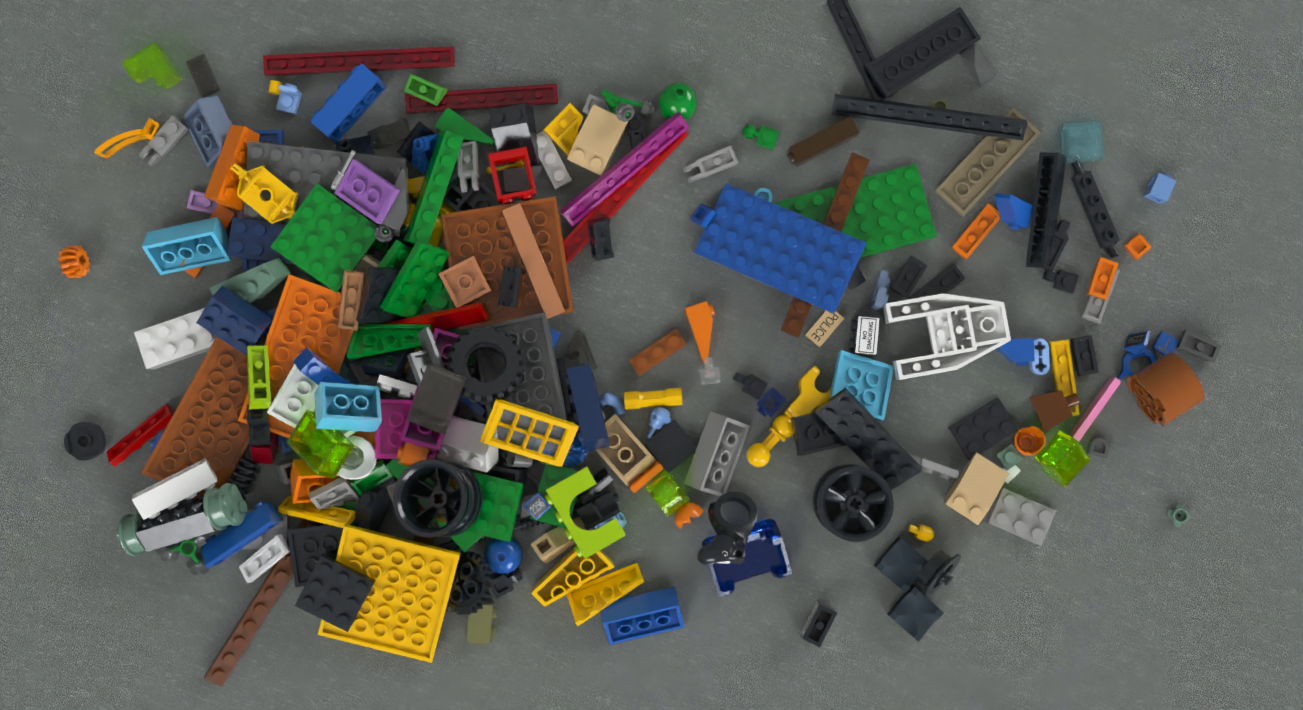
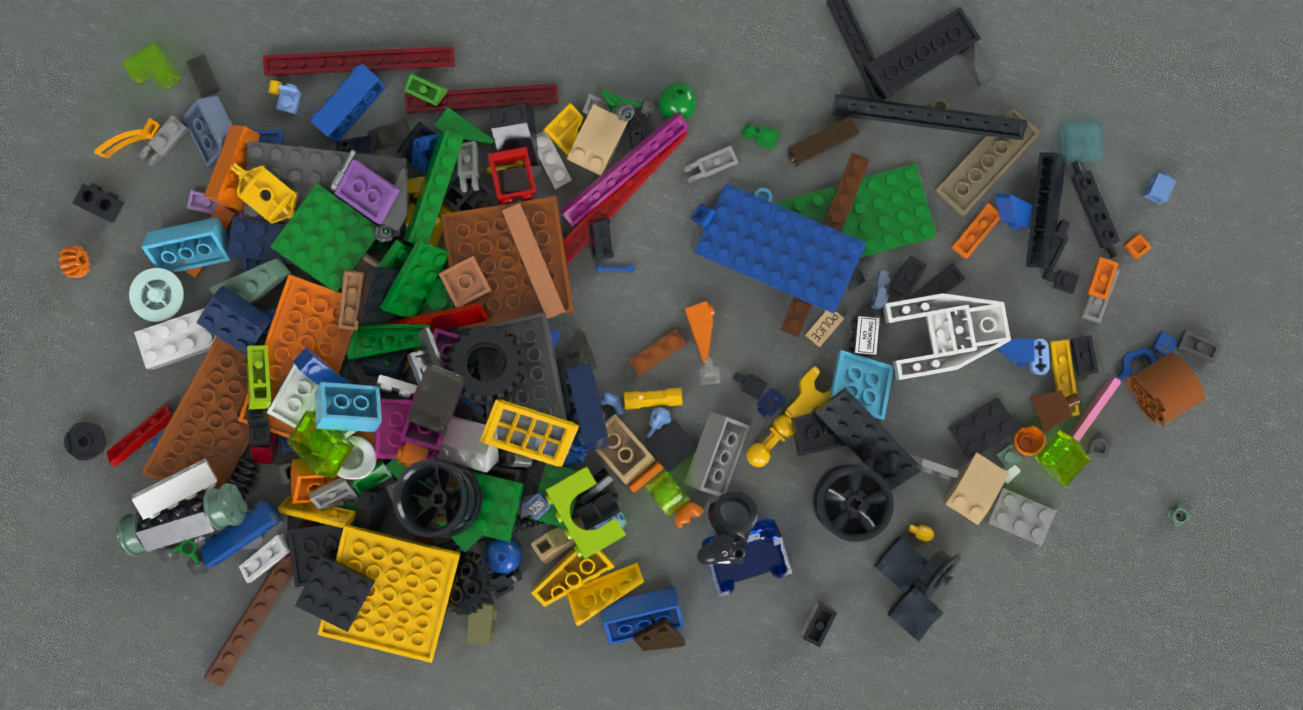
(97, 204): none -> black brick
(156, 294): none -> light aqua wheel
(510, 287): black hinge -> none
(599, 267): none -> blue hinge
(659, 636): none -> dark brown wing
(1137, 342): slope -> none

